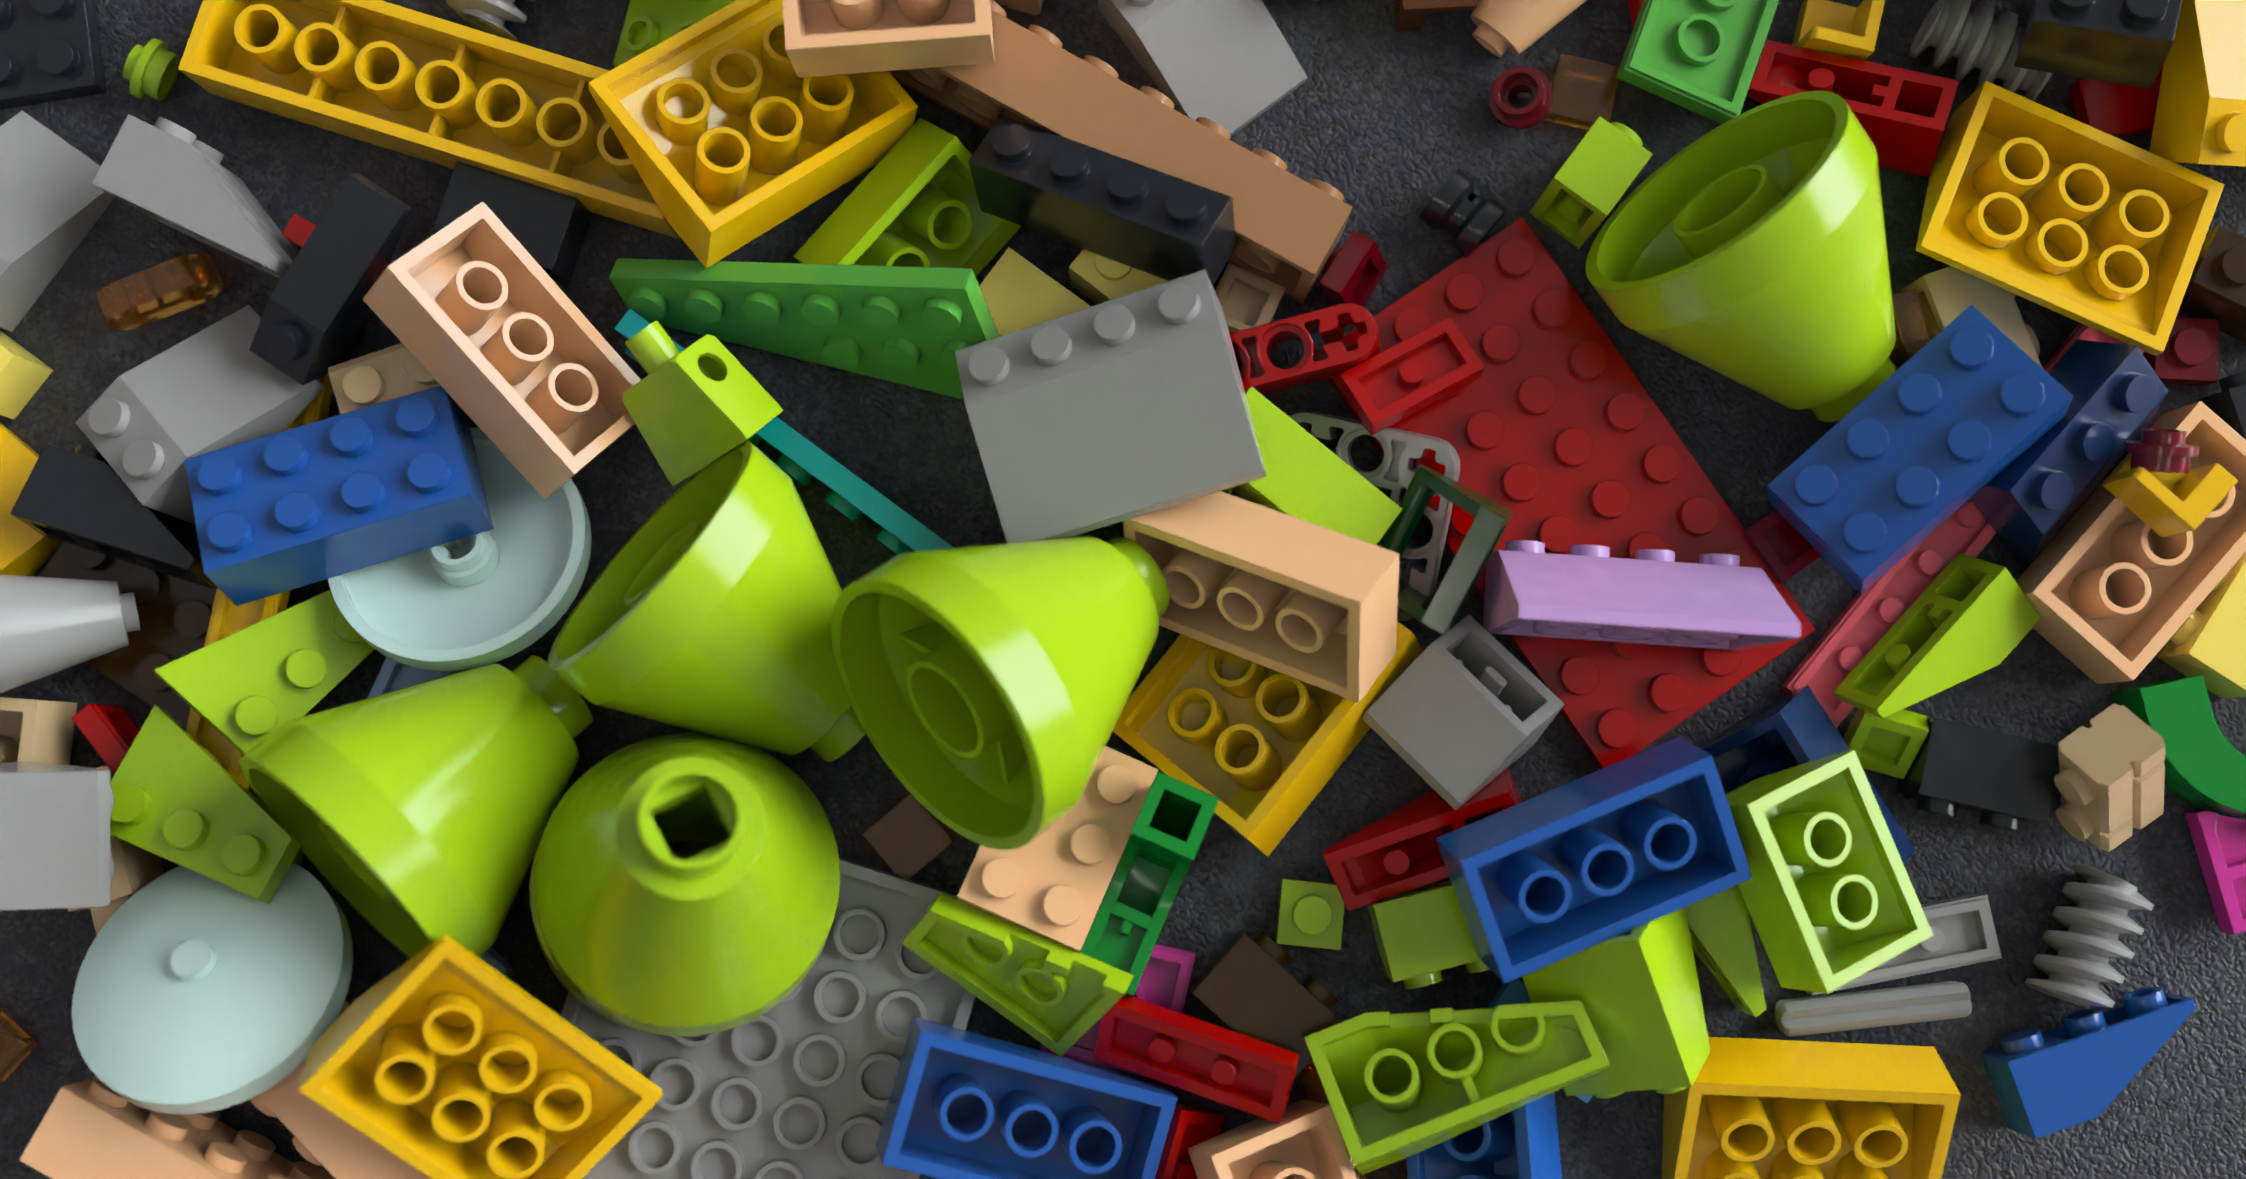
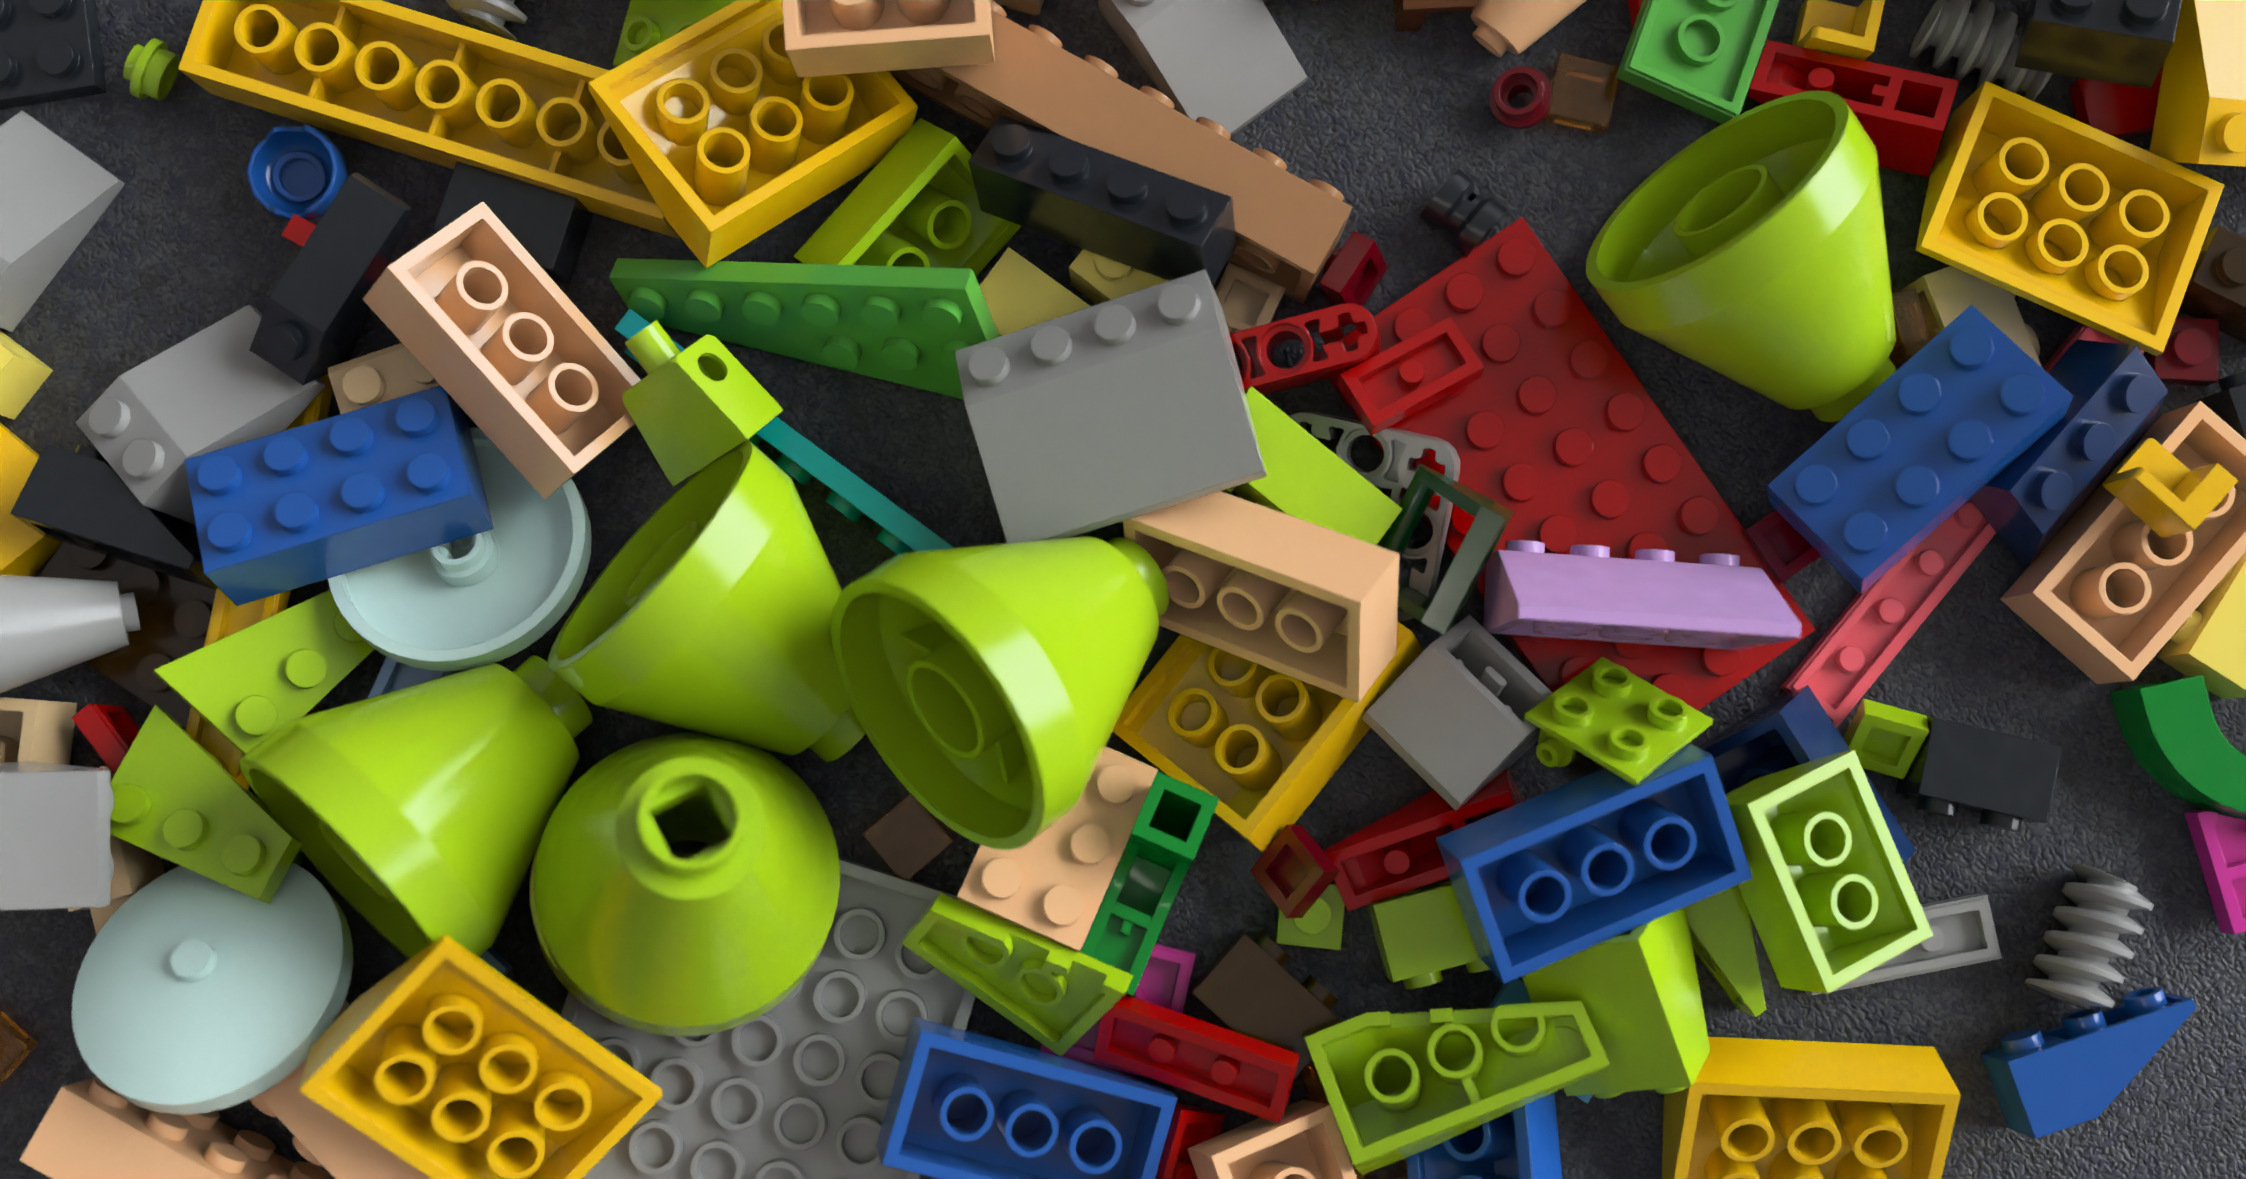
(159, 292): clear orange beam -> none
(186, 188): light grey slope -> none
(296, 172): none -> blue hair
(1294, 871): none -> dark red plate
(1591, 181): lime brick -> none
(1614, 722): none -> lime hinge
(1873, 1008): light grey axle -> none
(1948, 635): lime slope -> none
(2110, 778): tan brick -> none
(2162, 451): dark red plate -> none

